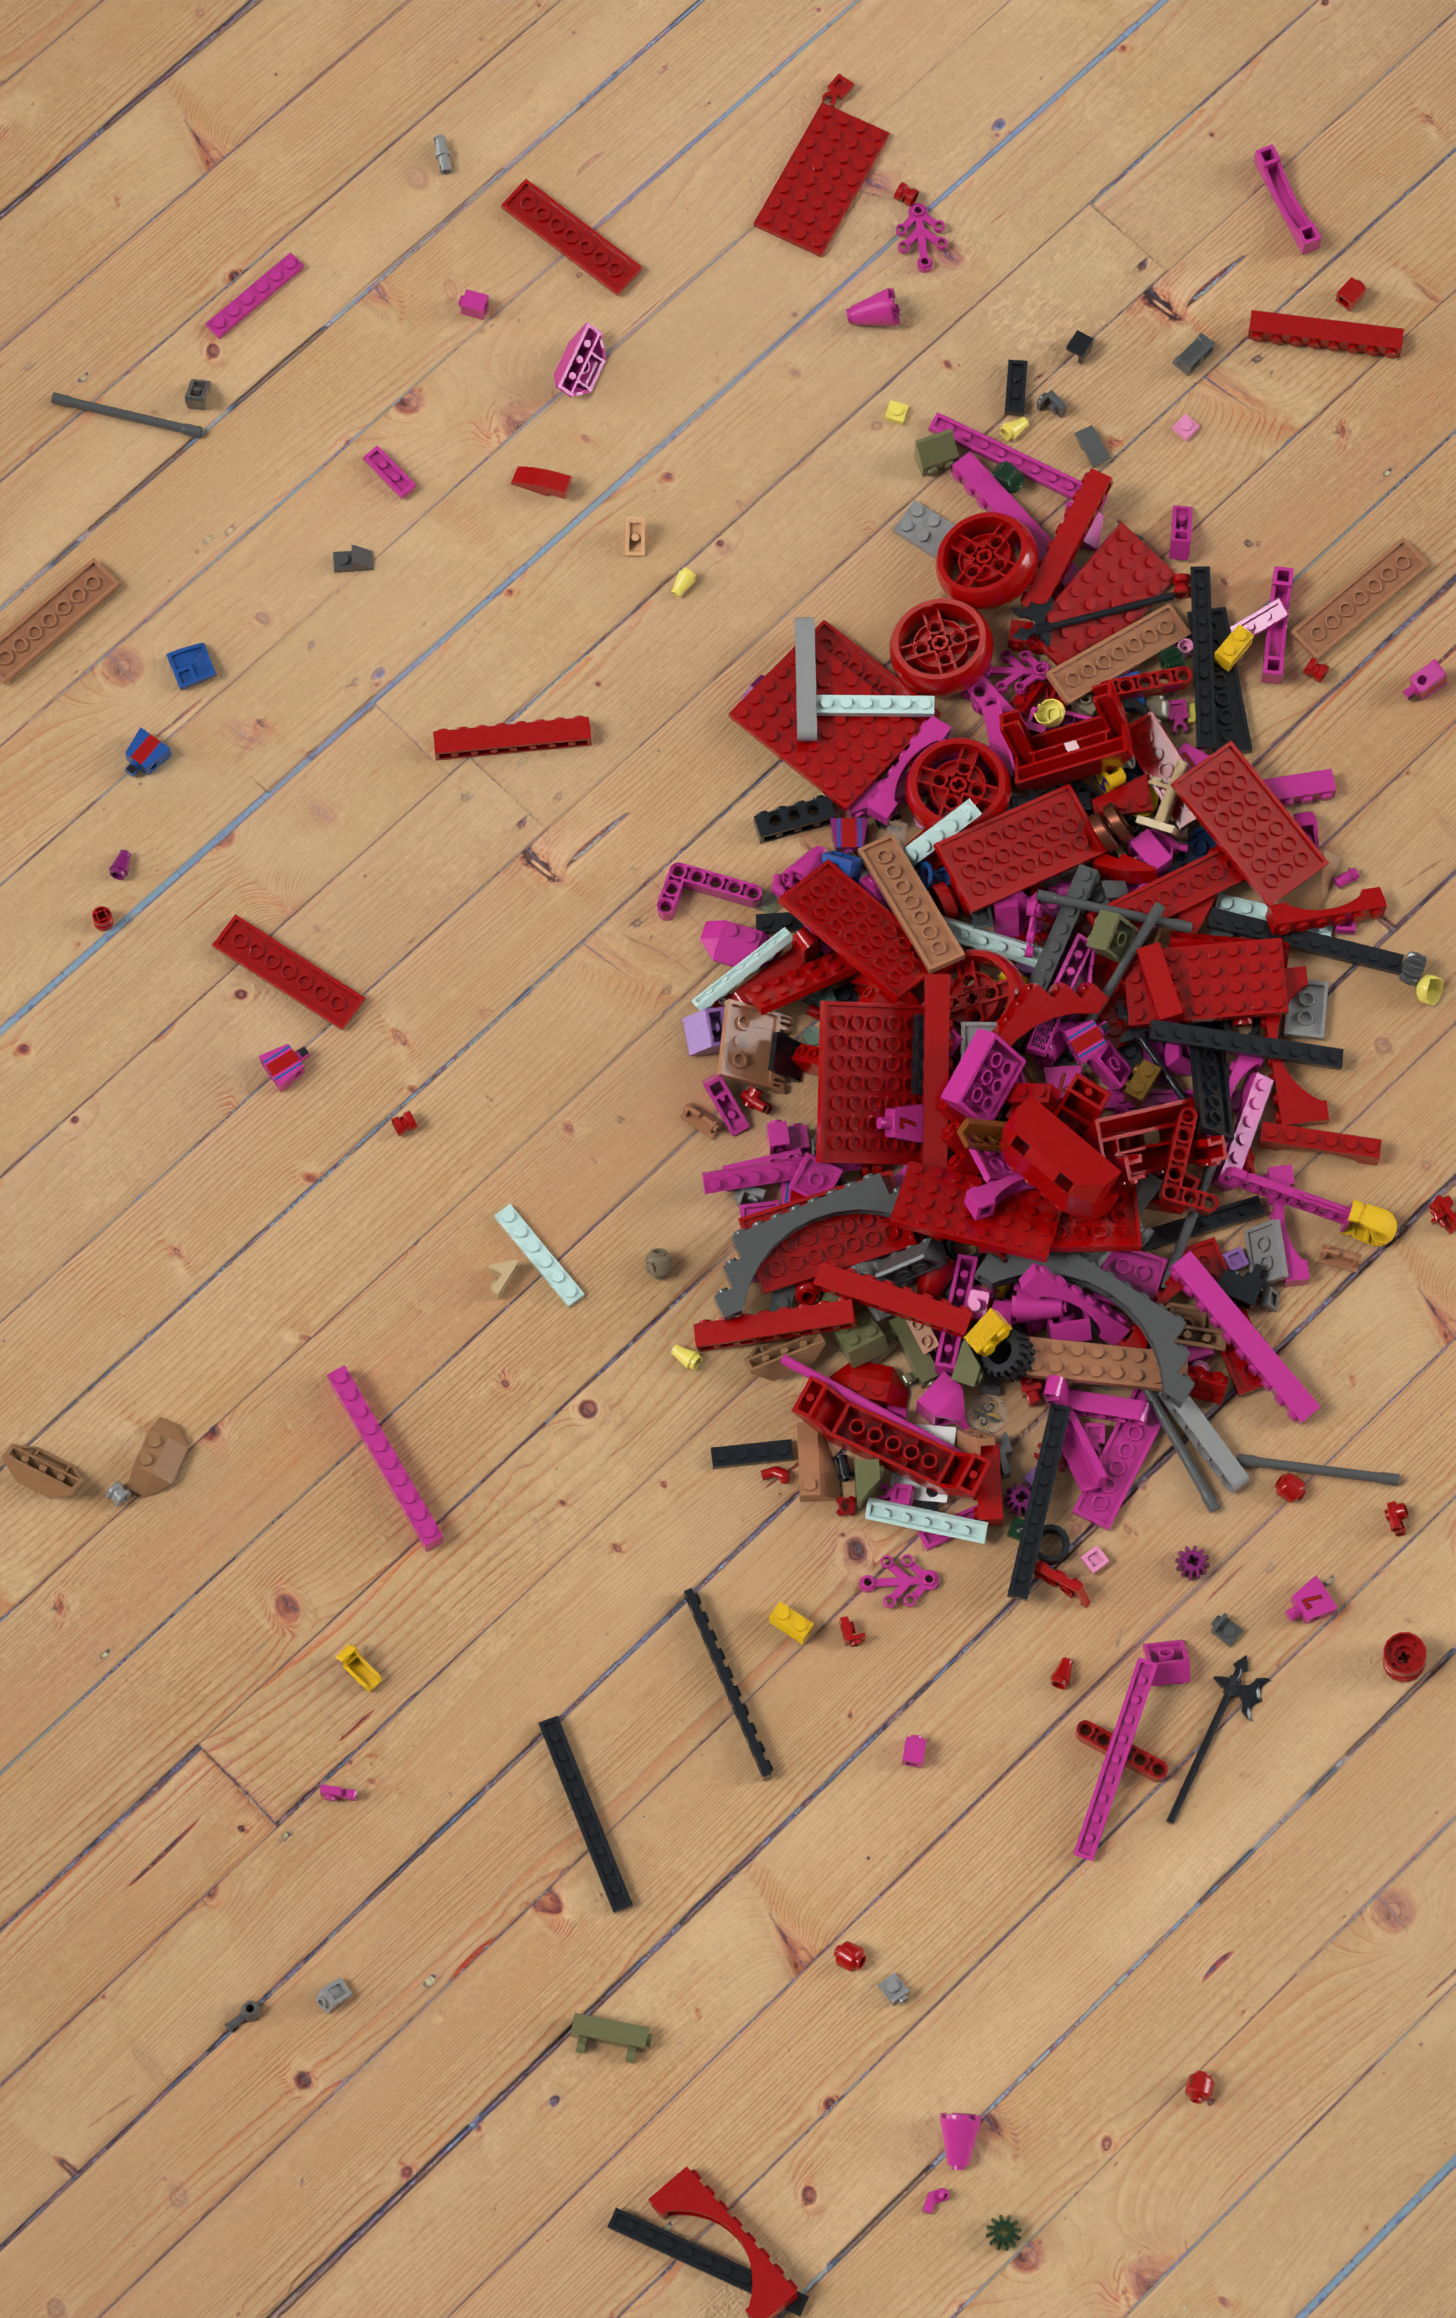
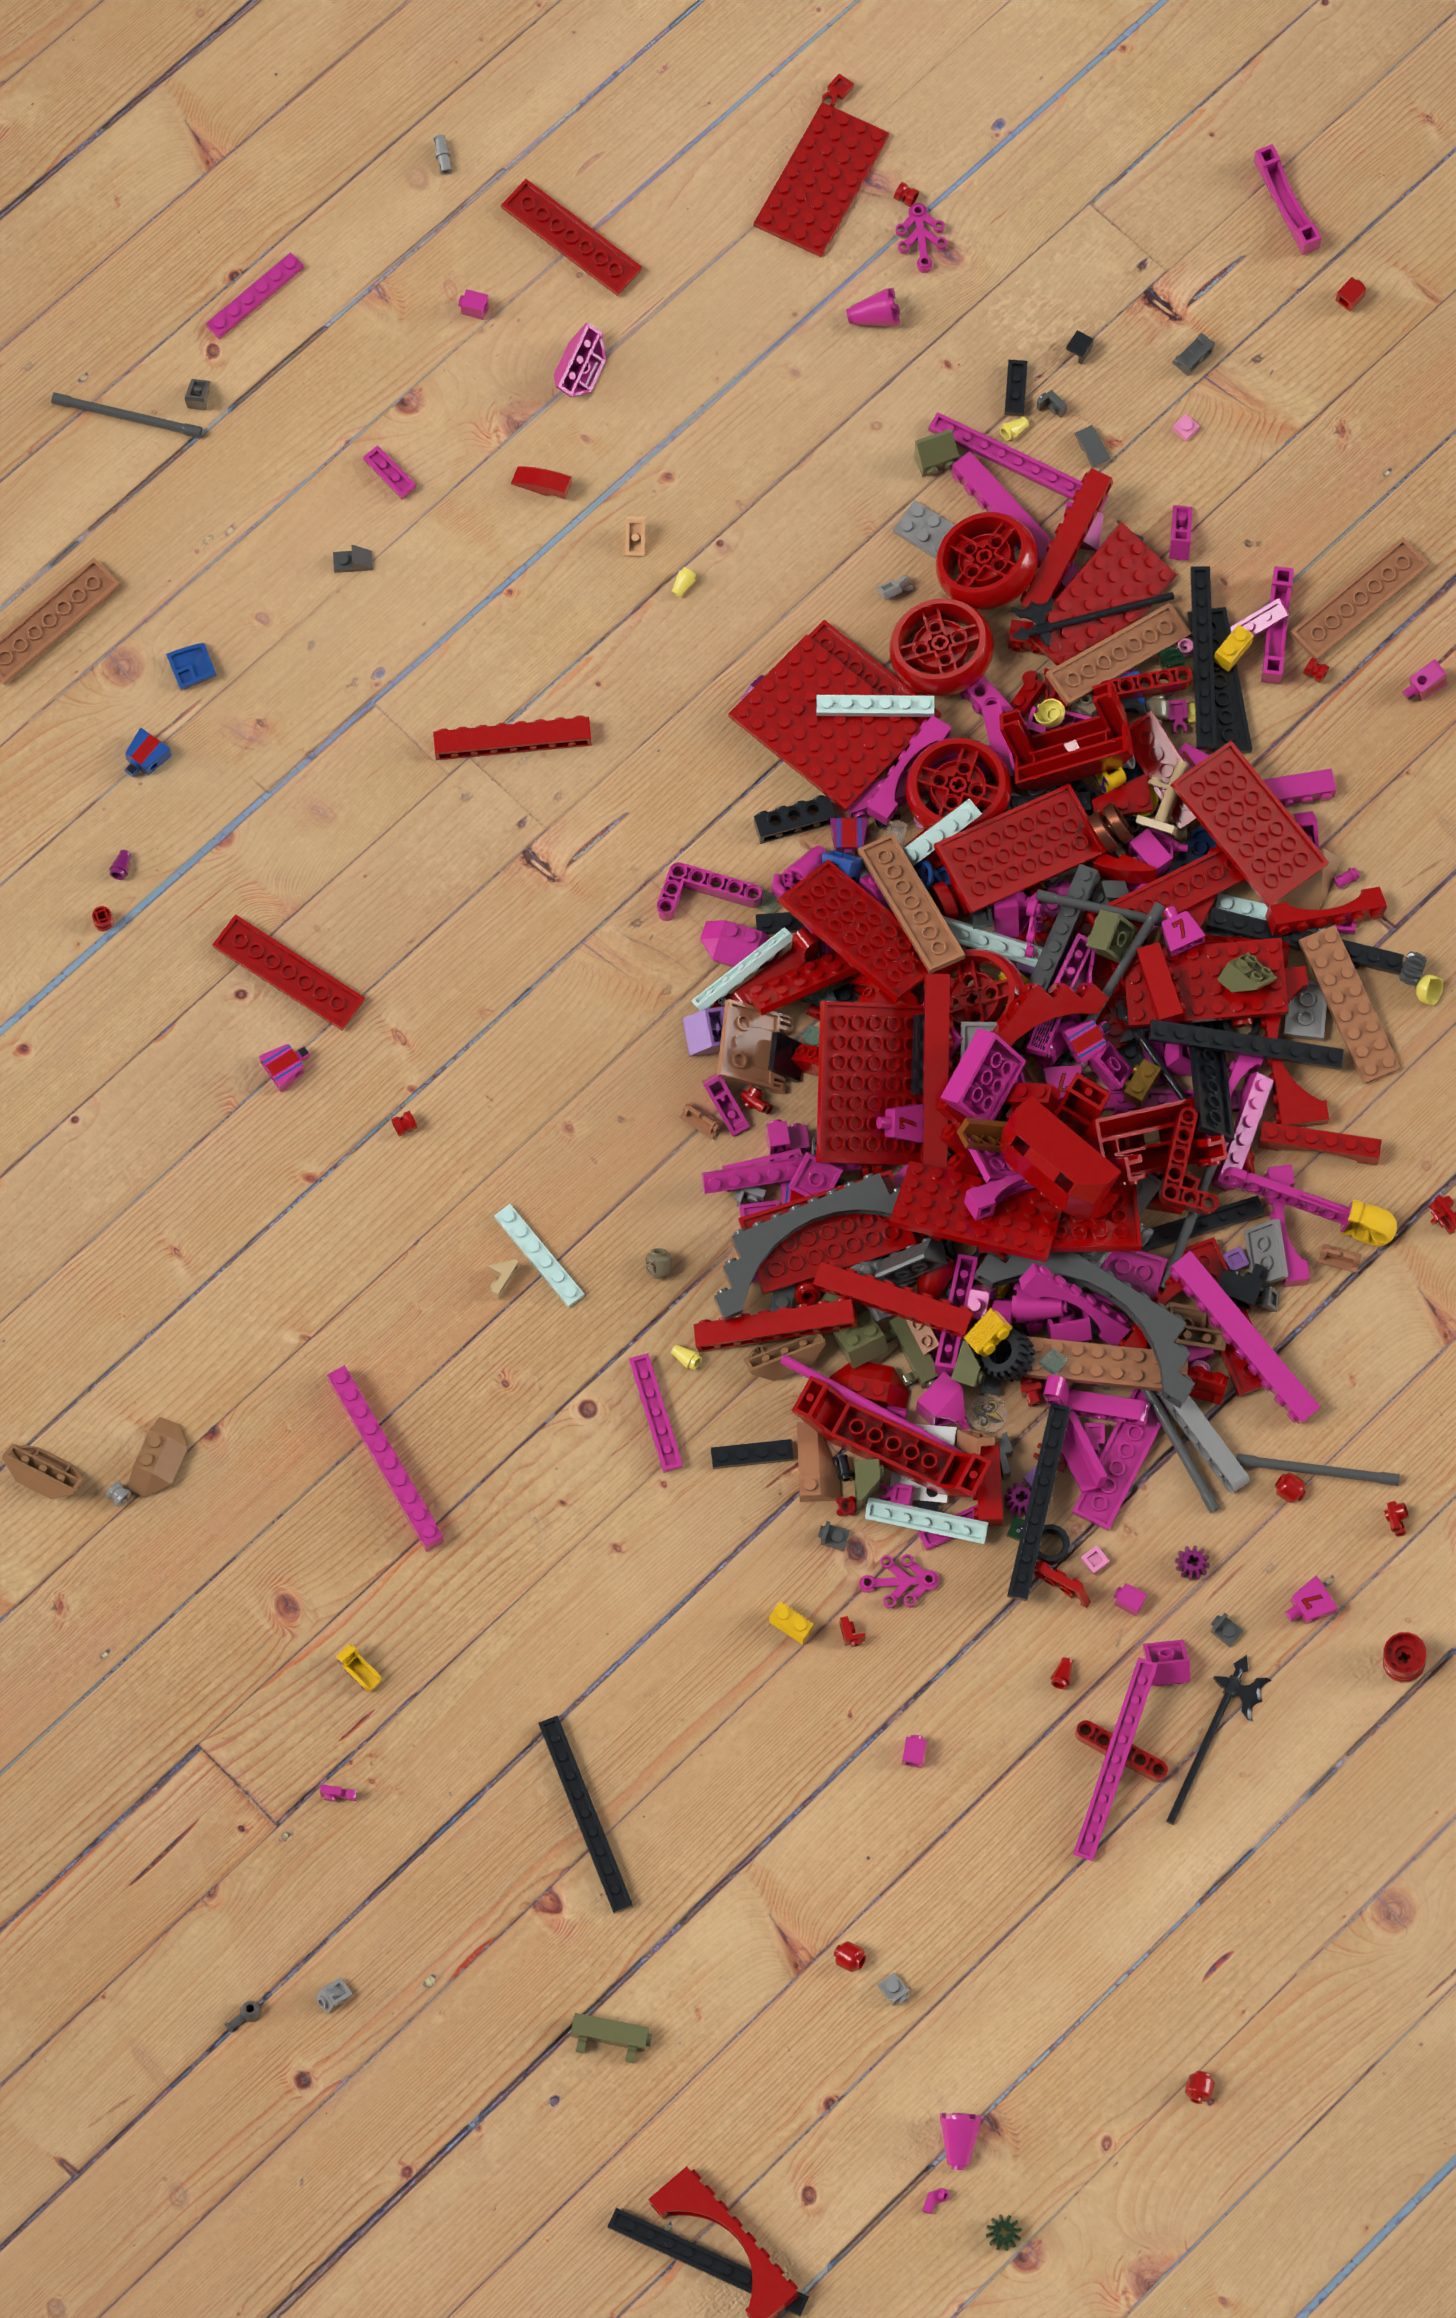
(655, 1413): none -> dark pink plate
(732, 1692): black plate -> none
(777, 1472): red arm -> none
(805, 679): light grey beam -> none
(833, 1536): none -> dark grey bracket
(891, 588): none -> light grey plate
(896, 412): light yellow plate -> none
(1009, 476): clear green gear -> none
(1036, 671): dark pink plant -> none
(1053, 1361): none -> clear light blue tile
(1129, 1599): none -> dark pink brick
(1180, 931): none -> dark pink torso
(1182, 586): red wheel -> none
(1245, 974): none -> olive slope
(1325, 334): red brick -> none
(1349, 1004): none -> nougat plate

